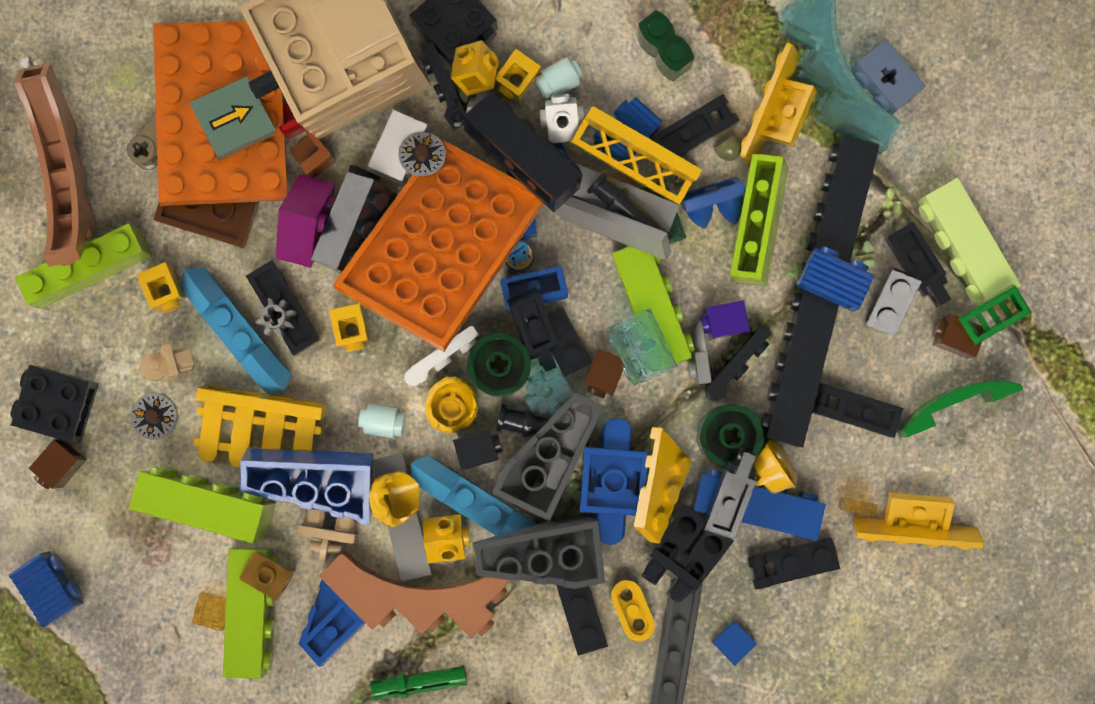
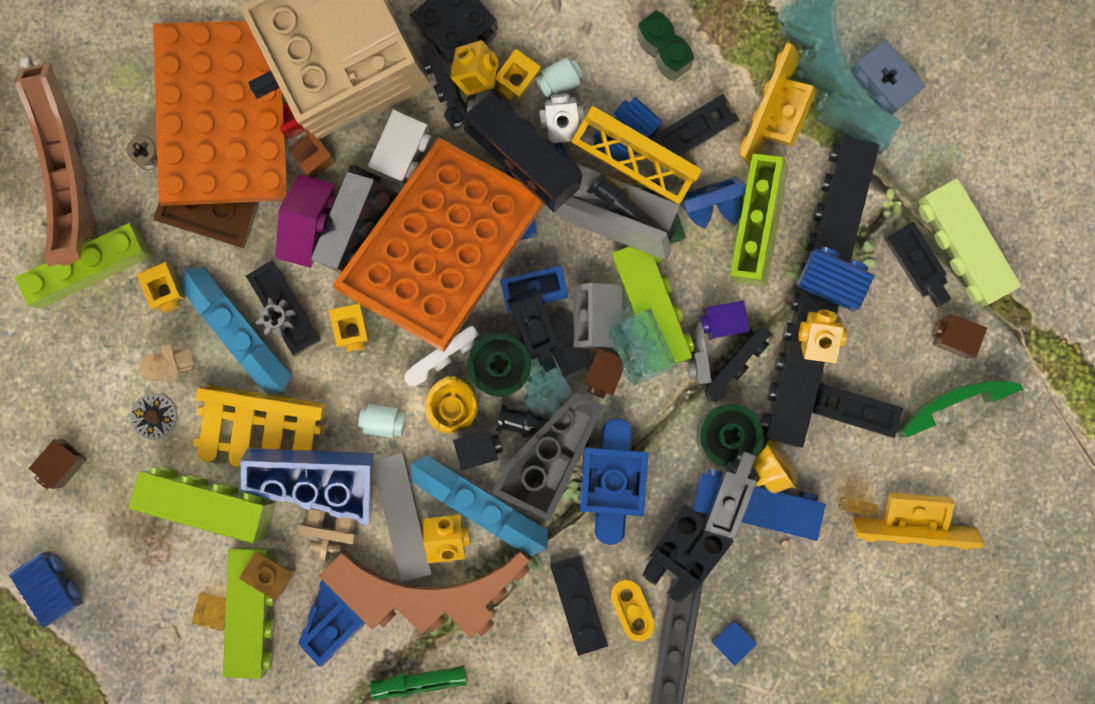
(53, 403): black brick -> none
(232, 118): sand green tile -> none
(394, 498): yellow hair -> none
(422, 154): piece -> none
(521, 257): tile -> none
(547, 553): dark grey wedge -> none
(594, 310): none -> light grey brick
(666, 476): yellow wing -> none
(729, 149): olive hinge -> none
(794, 563): black plate -> none
(822, 336): none -> yellow brick
(893, 301): plate -> none
(1016, 298): green slope -> none

